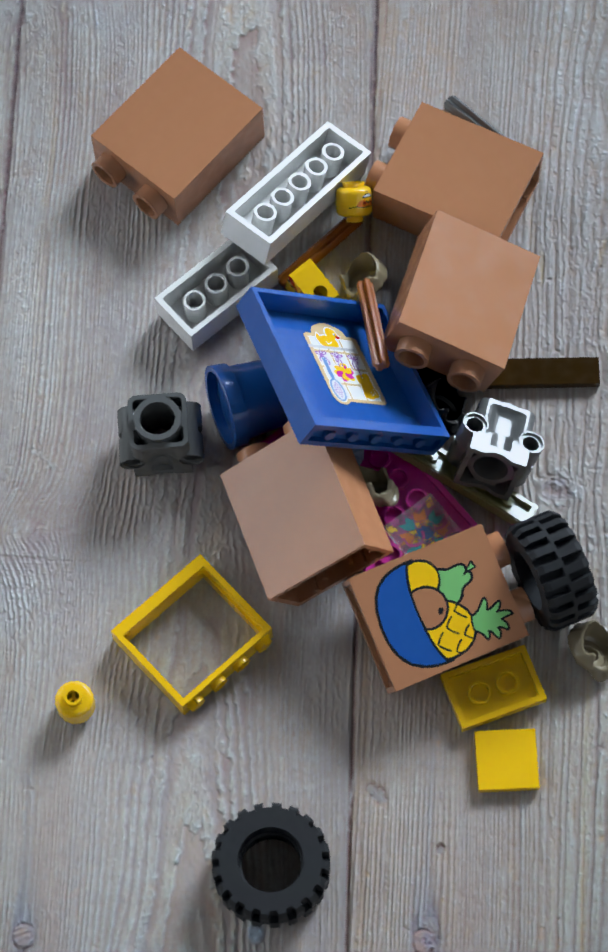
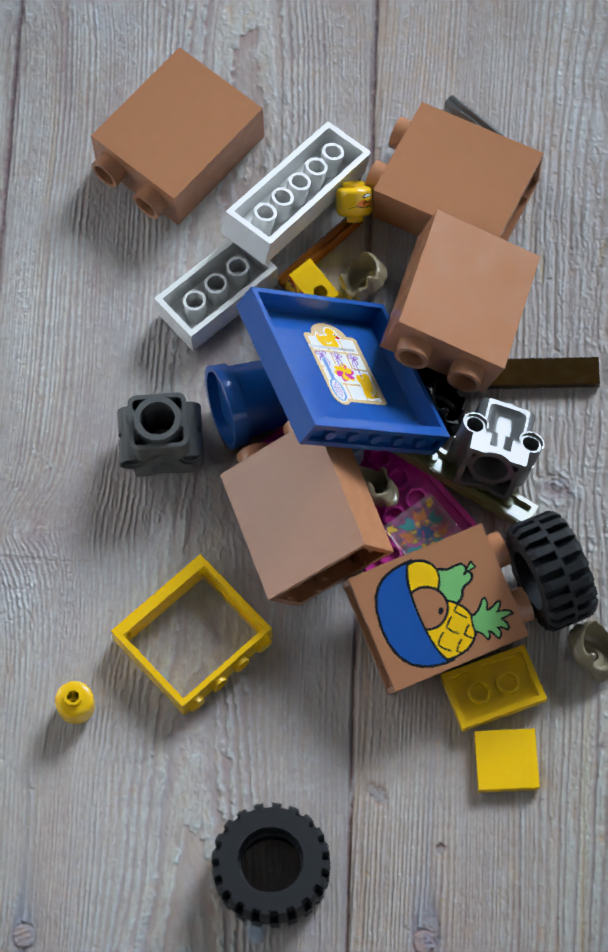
(373, 324): dark orange axle -> none

